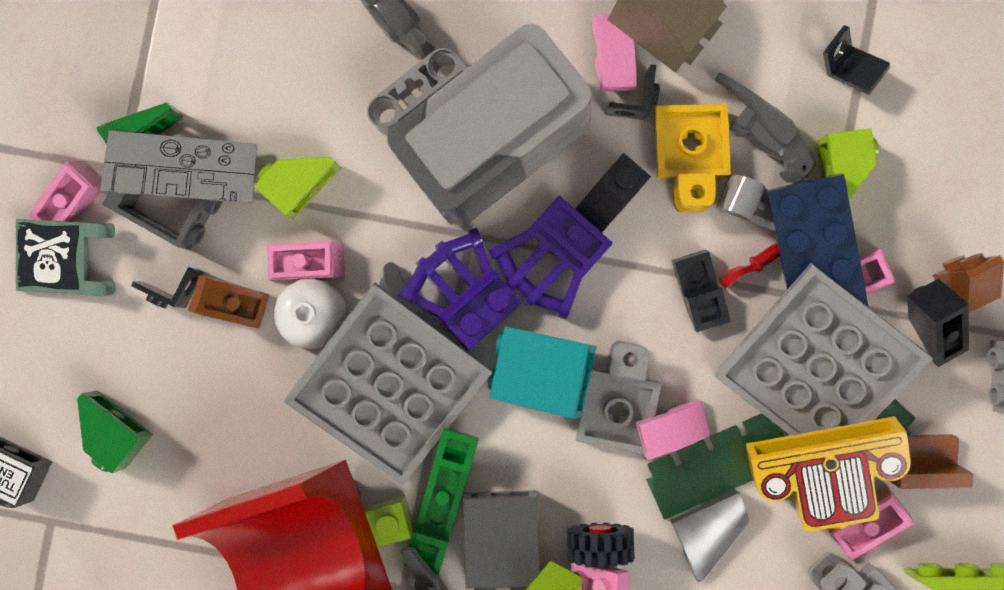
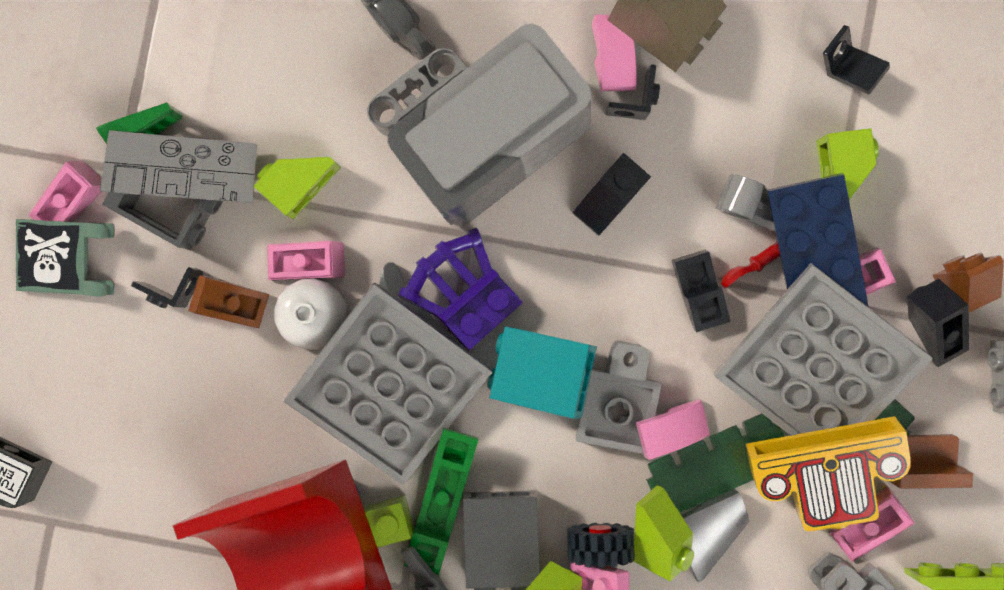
(109, 433): green slope -> none
(567, 237): dark purple plate -> none
(661, 536): none -> lime slope
(692, 169): yellow plate -> none
(771, 132): dark grey animal -> none

